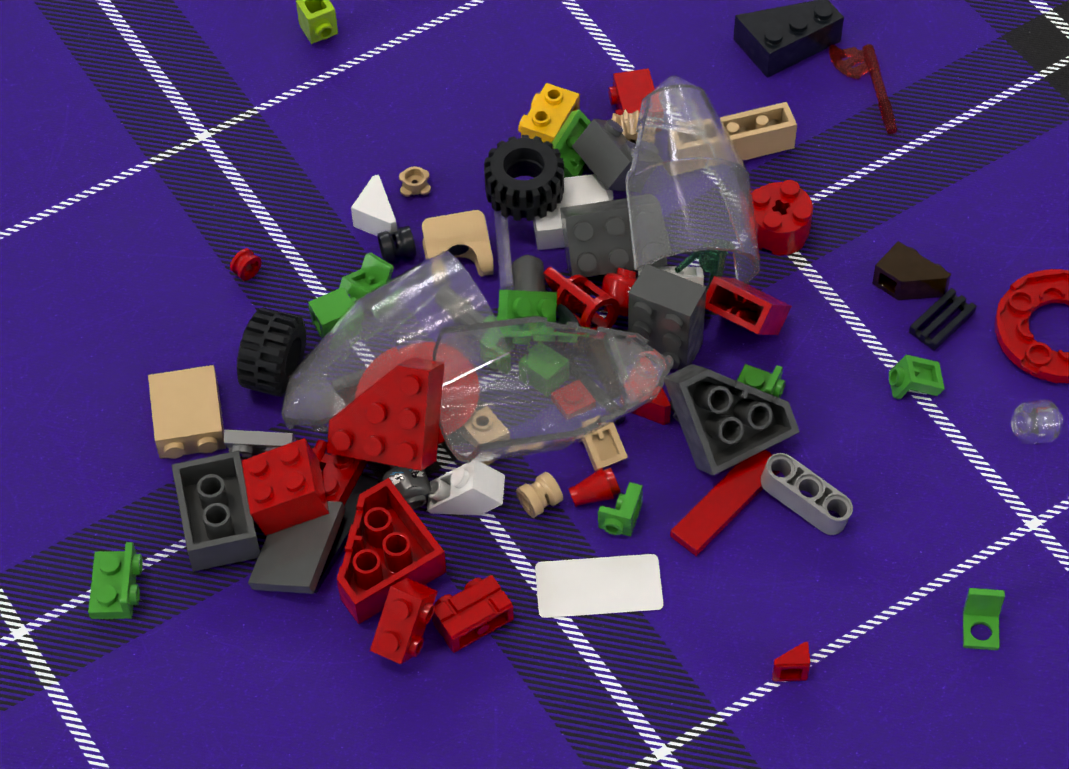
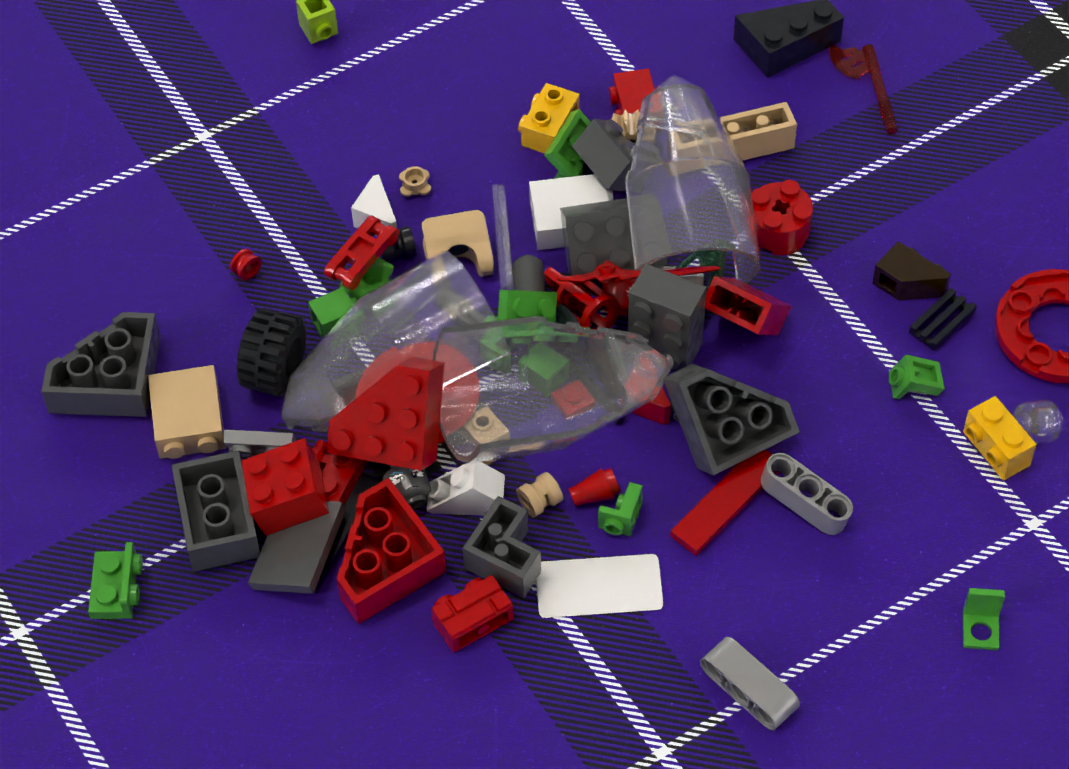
(106, 370): none -> dark grey brick
(361, 252): none -> red plate
(404, 621): red brick -> none
(498, 548): none -> dark grey brick
(524, 158): black tyre -> none
(604, 447): tan bracket -> none
(608, 272): none -> red piece
(750, 683): none -> light grey beam
(763, 380): bright green bracket -> none
(792, 665): red slope -> none
(999, 438): none -> yellow brick

